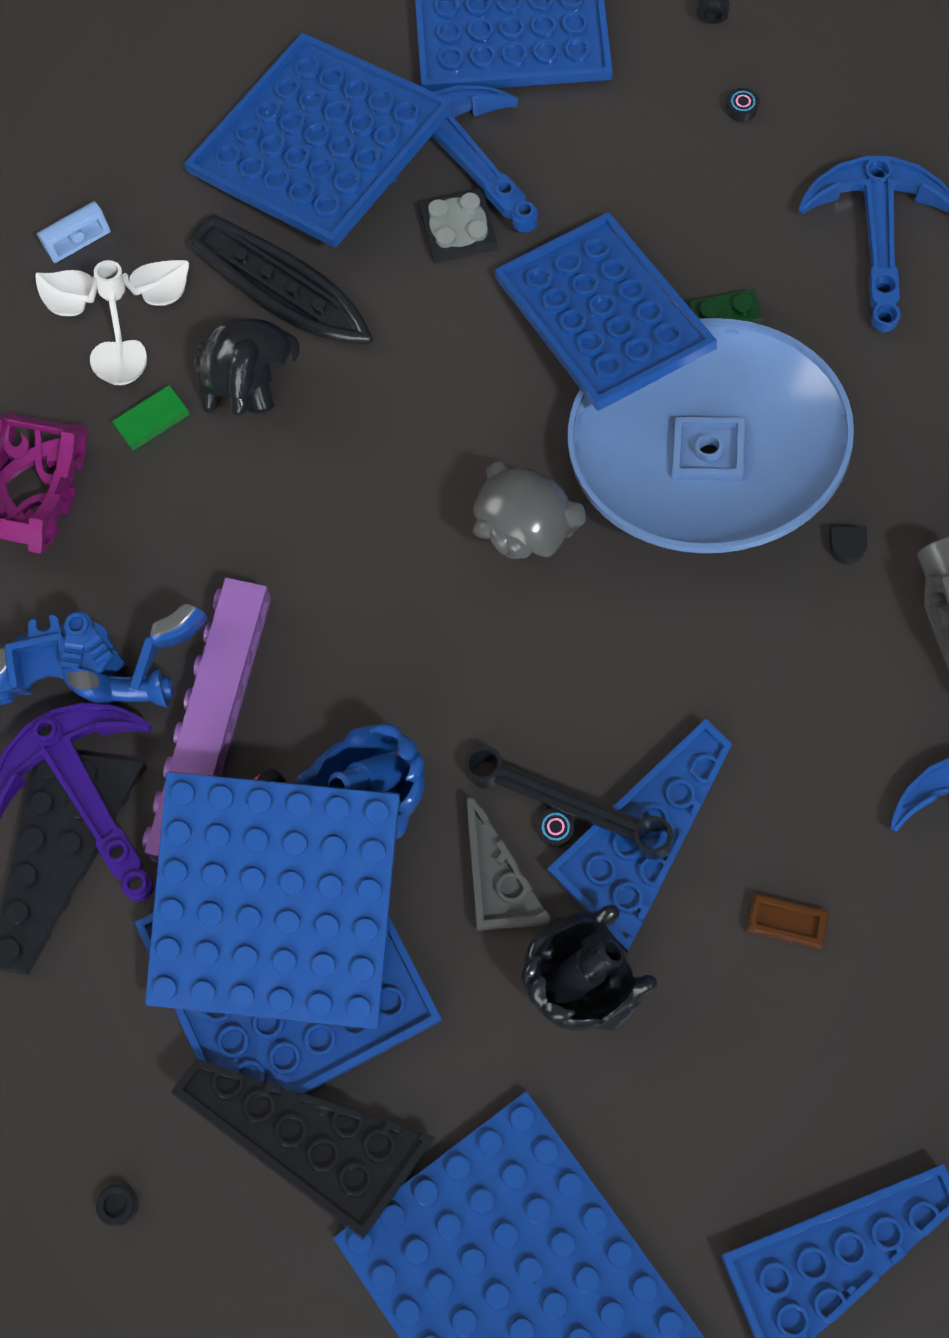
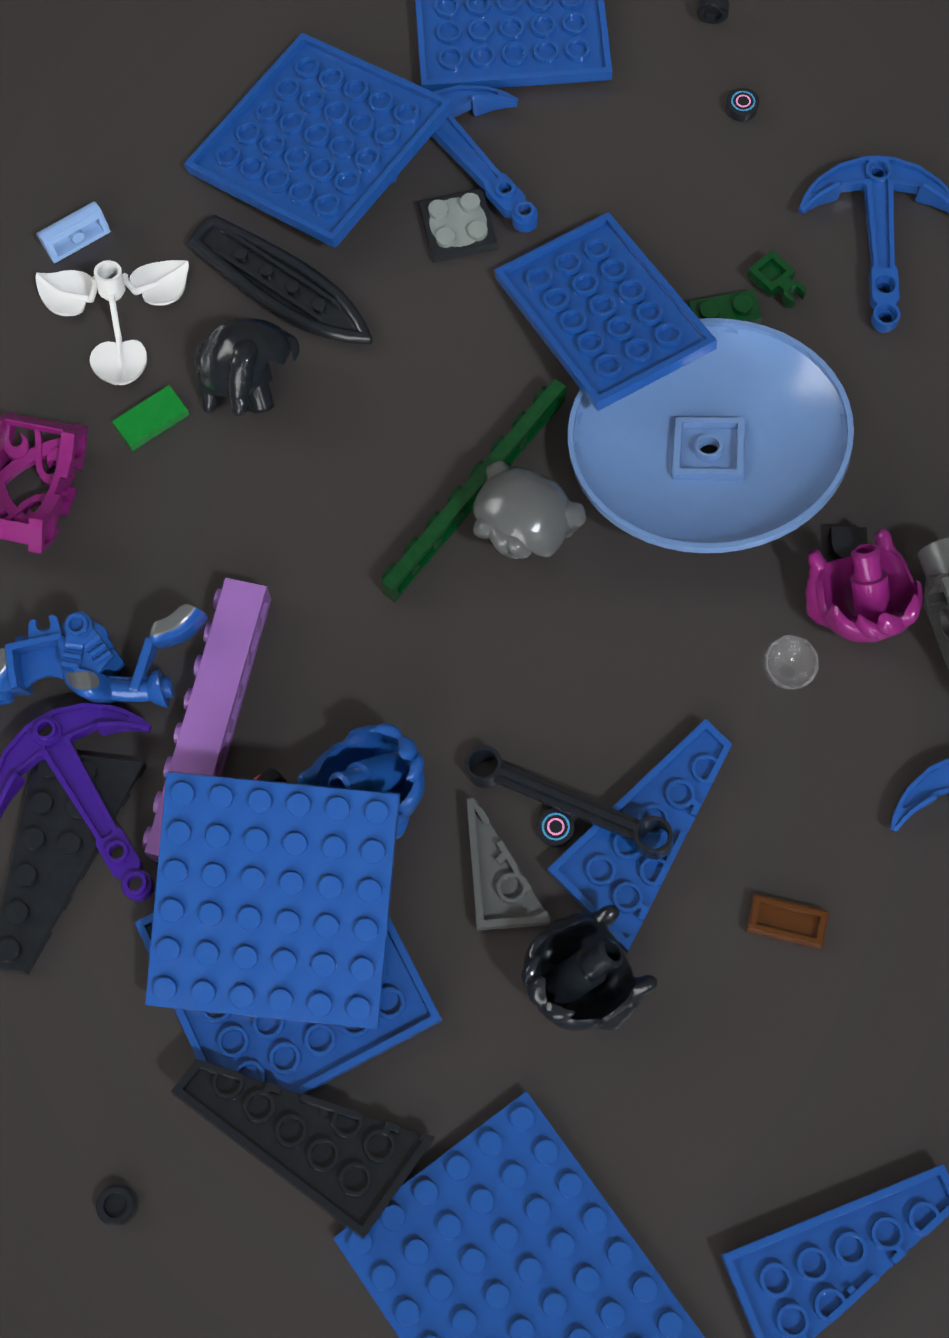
(461, 500): none -> dark green plate
(774, 276): none -> dark green plate
(790, 662): none -> clear hair
(863, 594): none -> magenta piece

